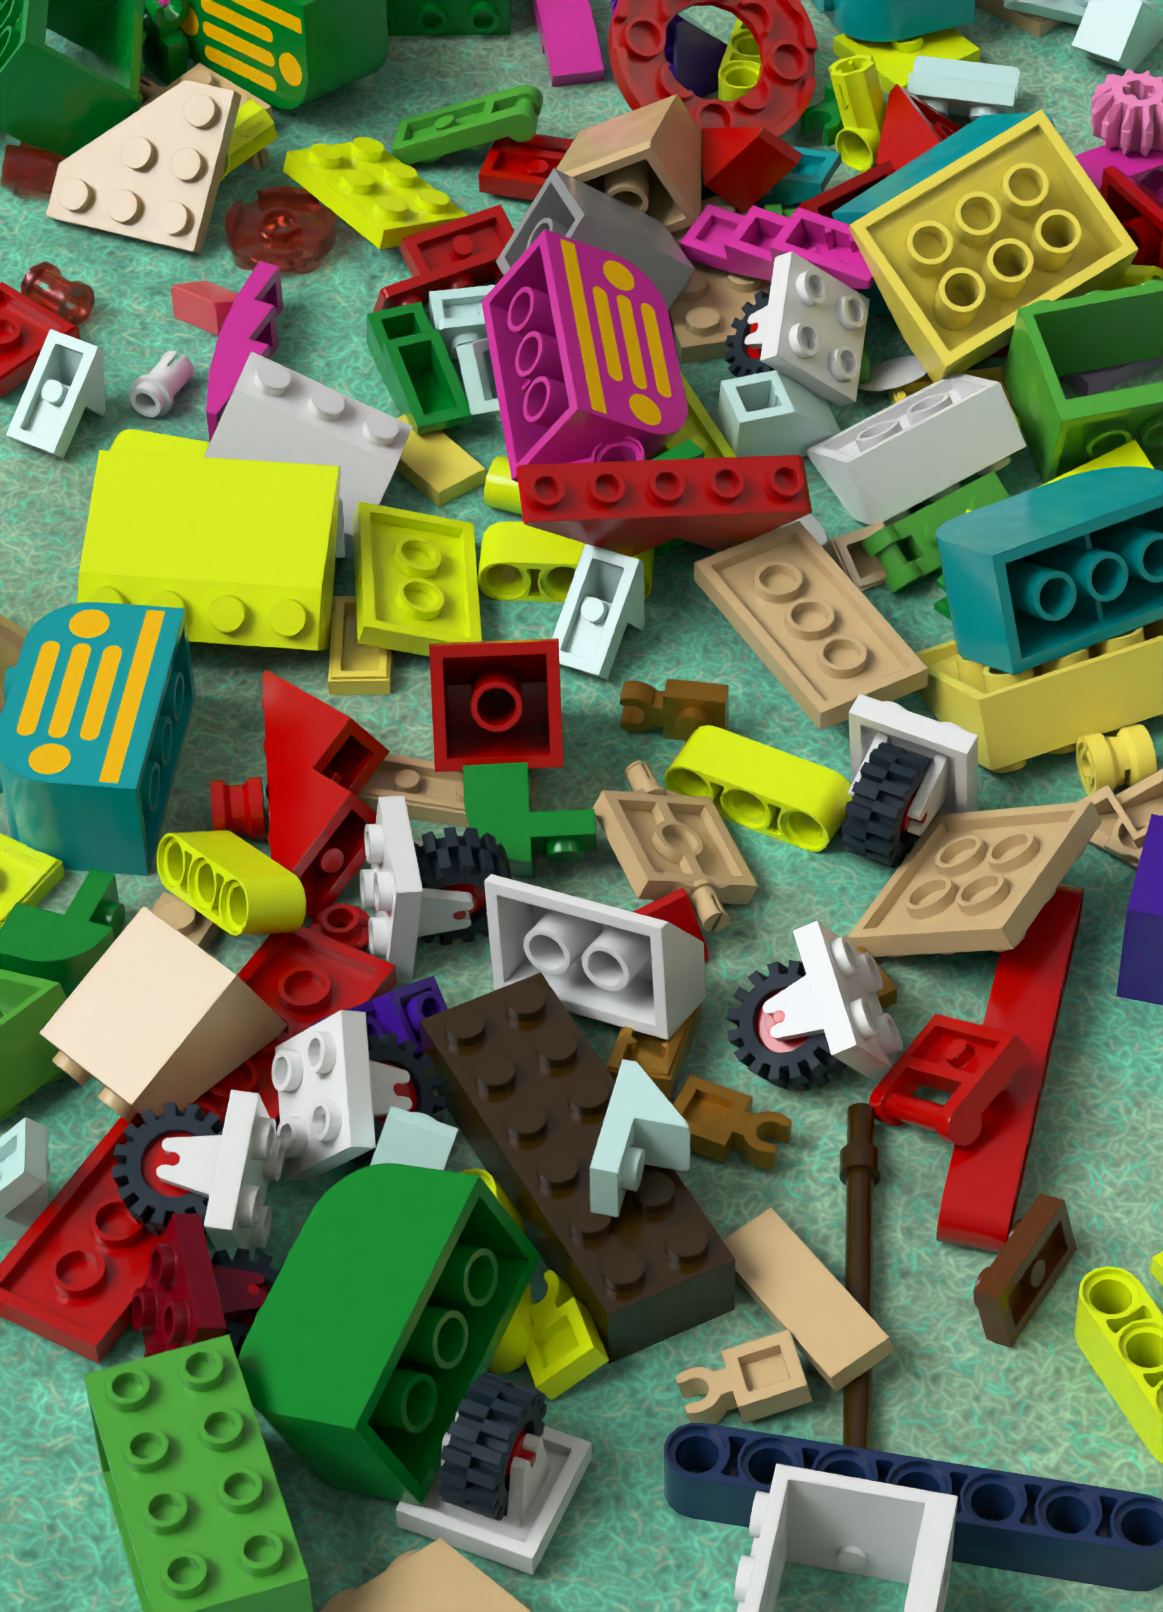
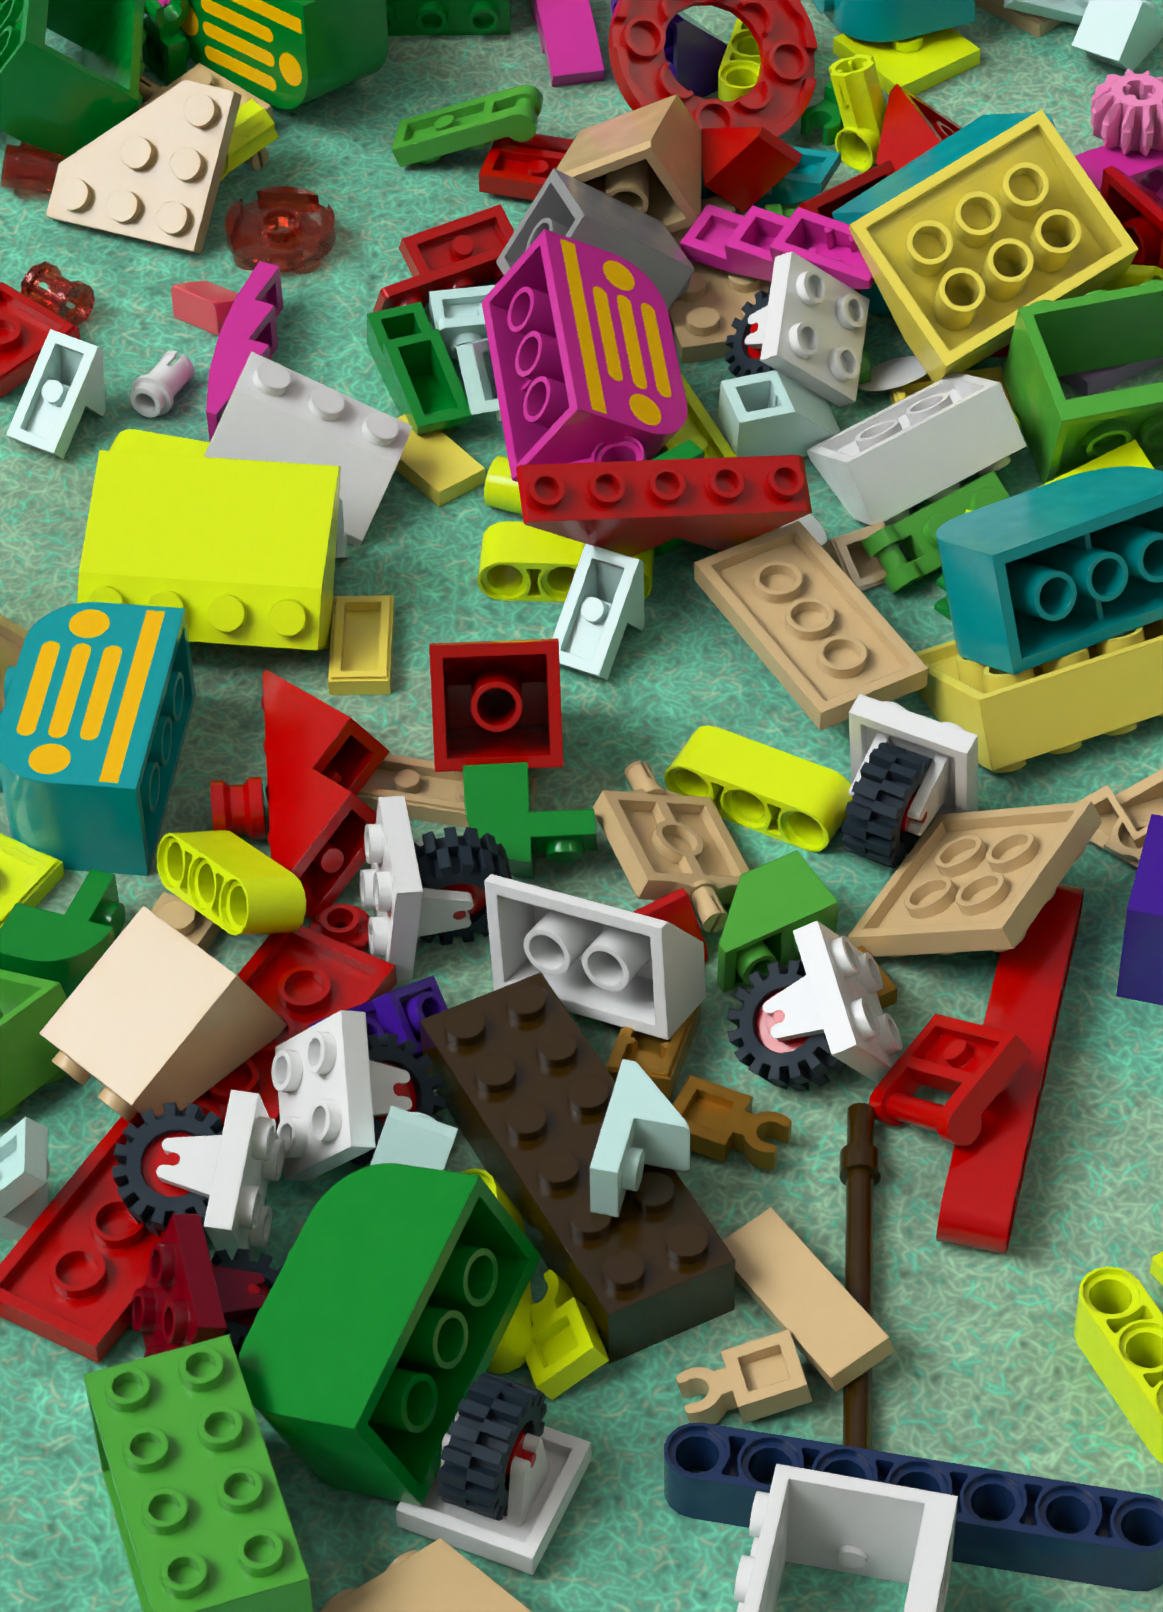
(371, 190): neon yellow plate -> none
(414, 579): neon yellow plate -> none
(677, 709): pearl gold plate -> none
(765, 913): none -> bright green slope
(964, 86): light aqua bracket -> none
(1024, 1270): reddish brown plate -> none
(1115, 759): light yellow wheel -> none

